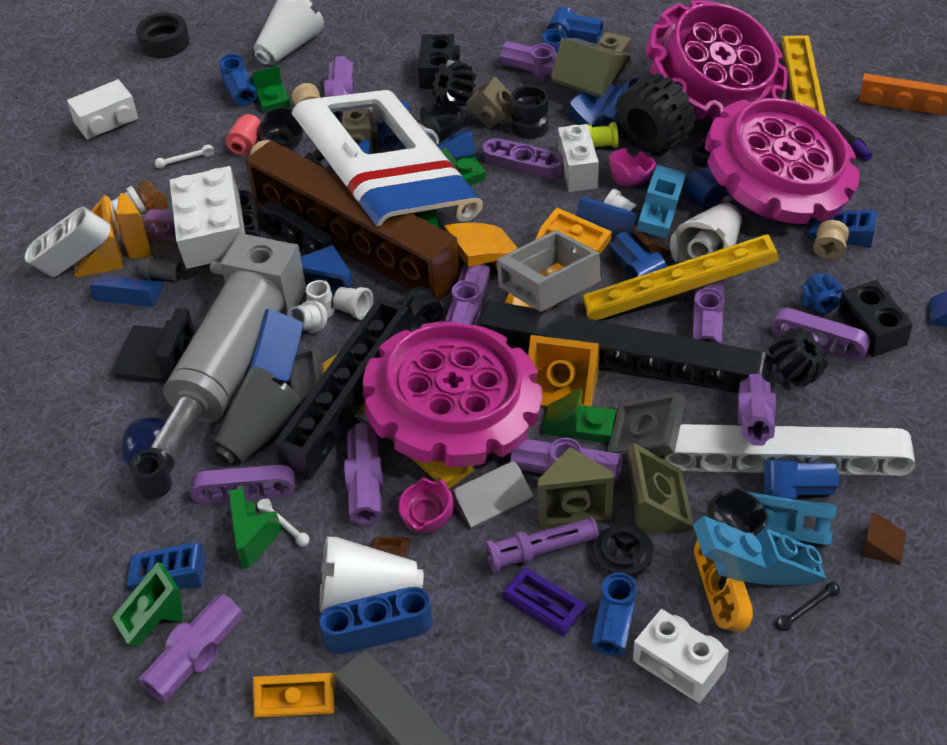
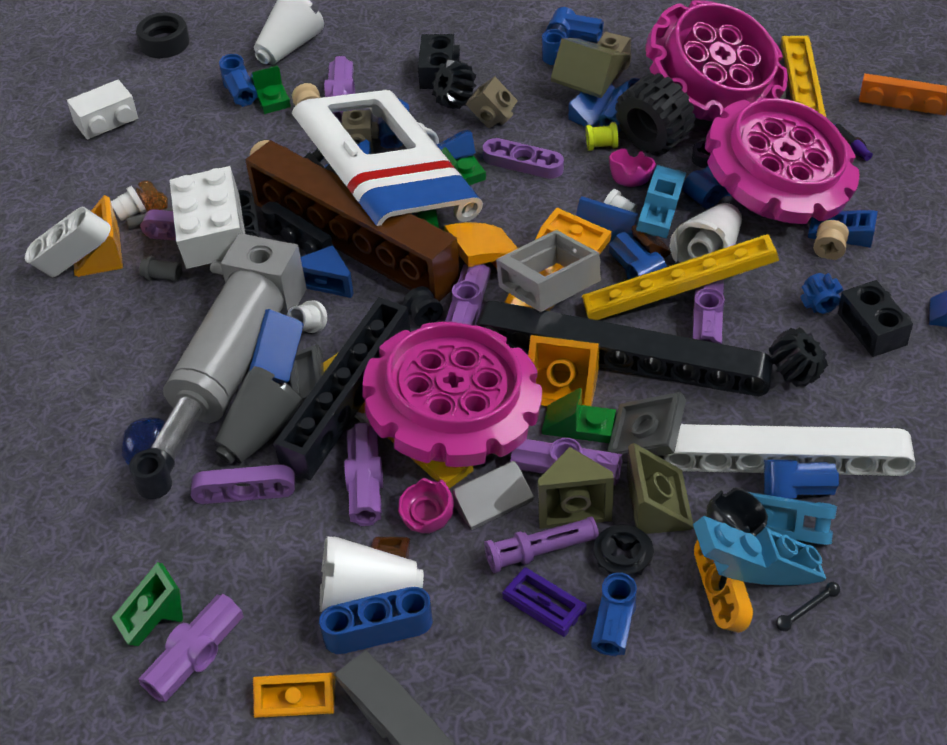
(126, 290): blue slope -> none
(132, 228): light orange slope -> none
(155, 351): black bracket -> none
(186, 577): blue slope -> none
(207, 150): white hinge -> none
(243, 134): coral brick -> none
(251, 530): green slope -> none
(281, 127): black hair -> none
(301, 539): white hinge -> none
(320, 292): white piece -> none
(354, 301): white piece -> none
(443, 120): black hair -> none
(529, 111): black wheel -> none
(537, 59): medium lavender piece -> none
(579, 157): white brick -> none
(680, 655): white brick -> none
(756, 409): medium lavender piece -> none
(832, 329): medium lavender beam -> none
(883, 540): reddish brown slope -> none

